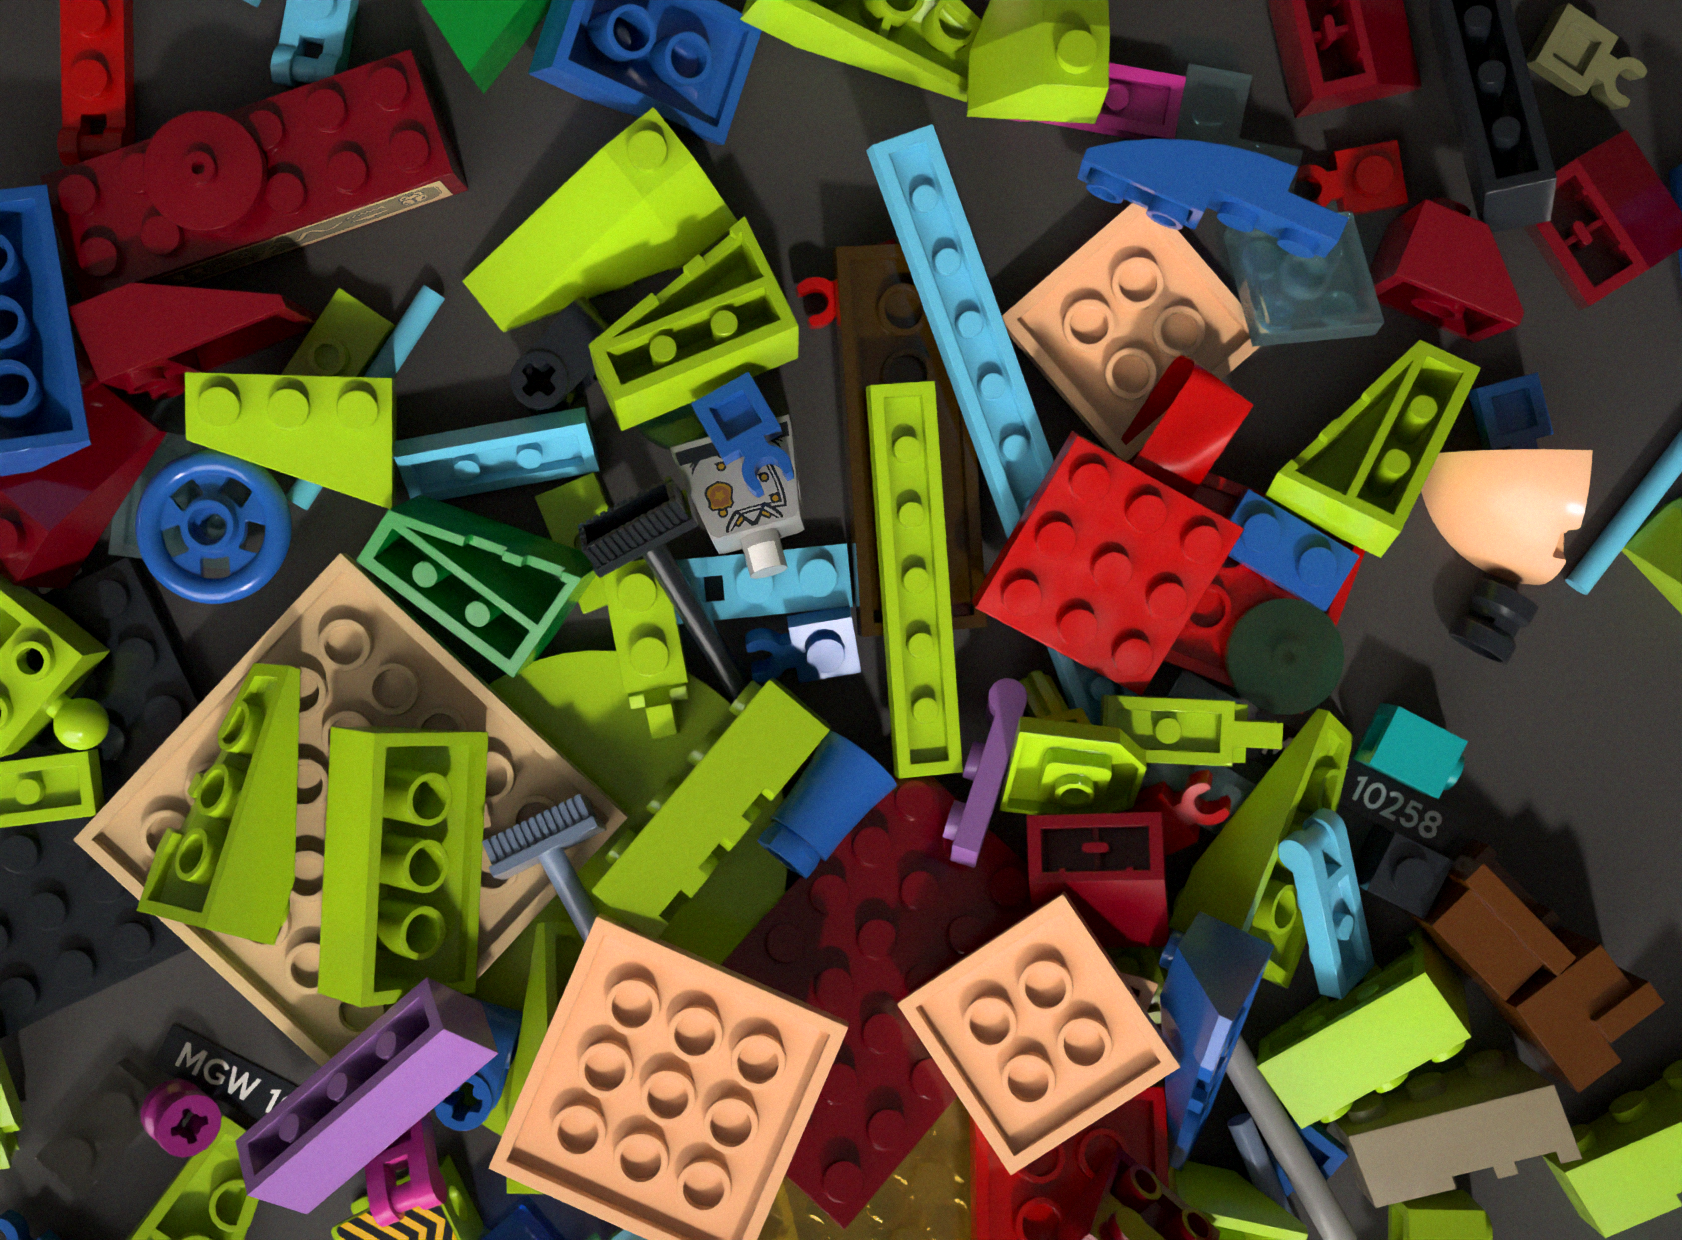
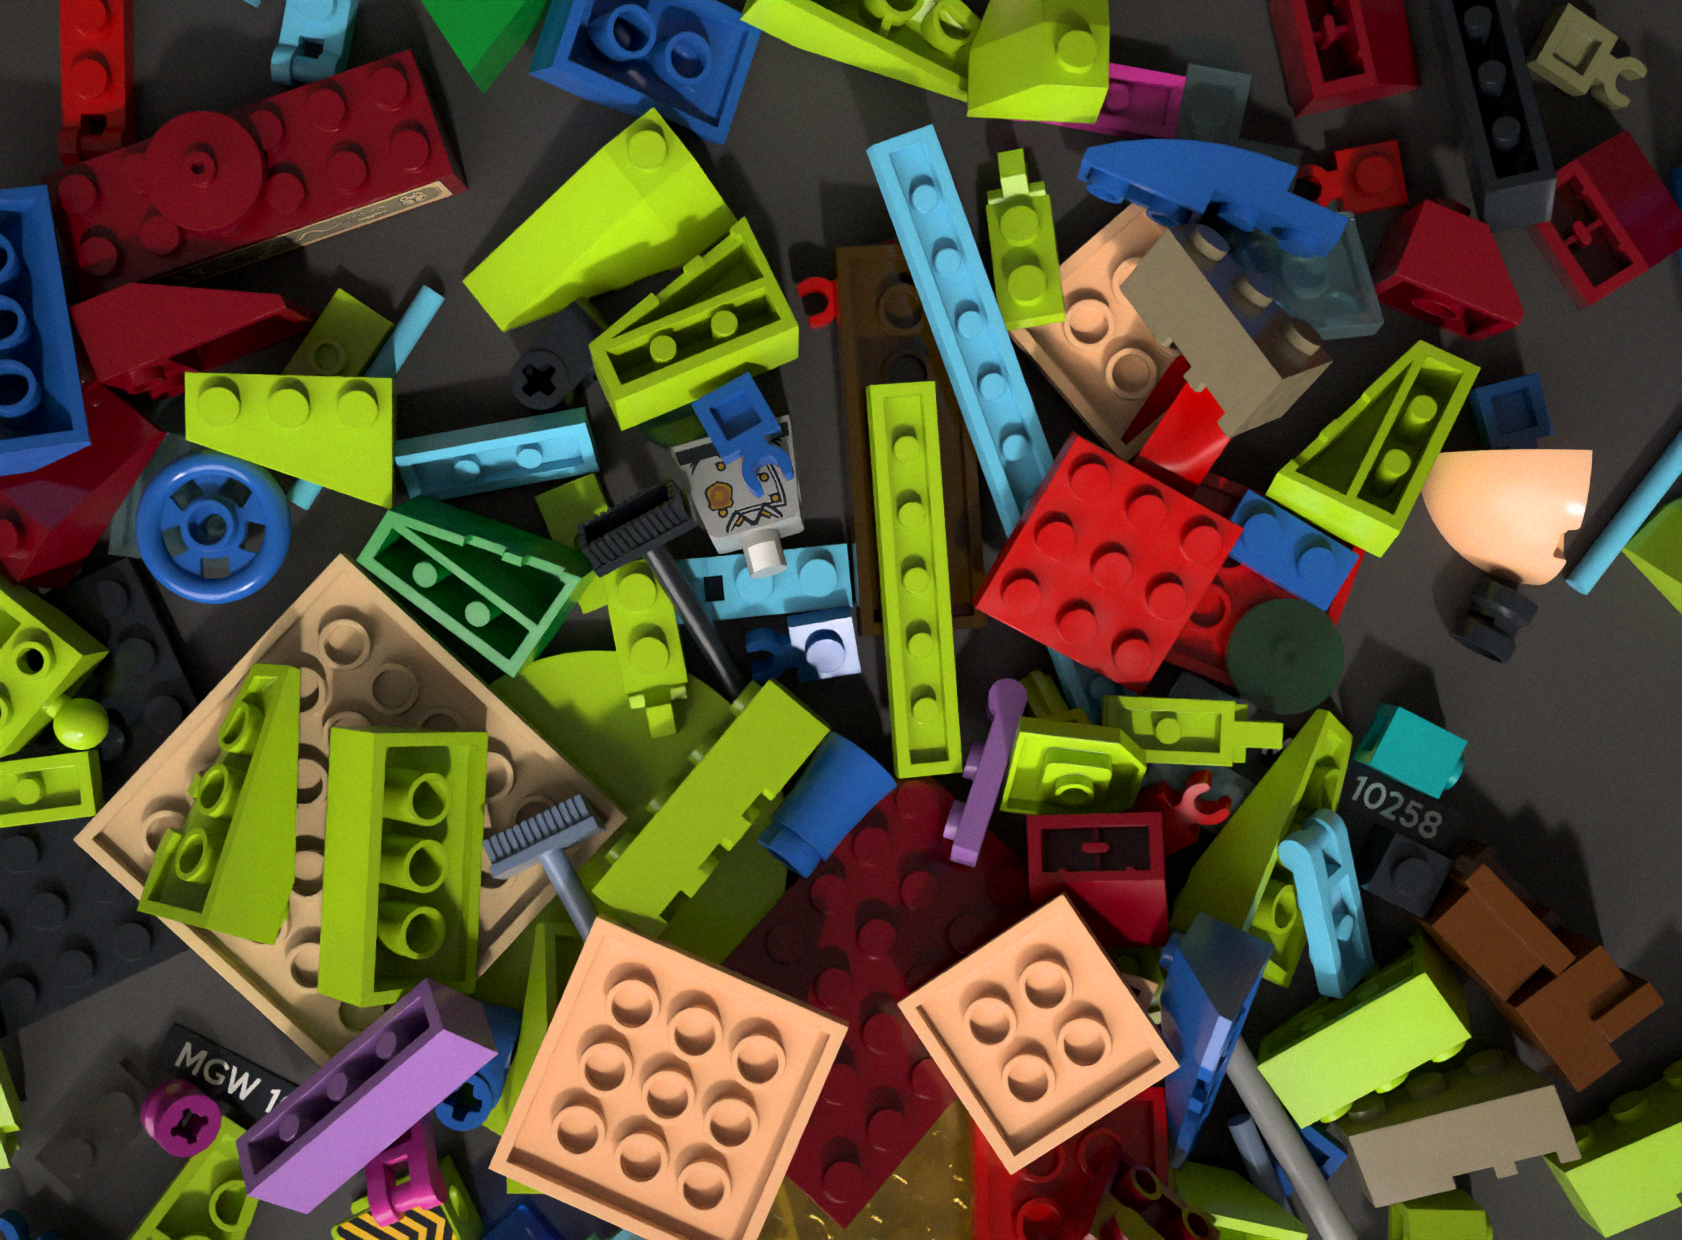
(1024, 248): none -> lime hinge
(1225, 327): none -> dark tan wedge

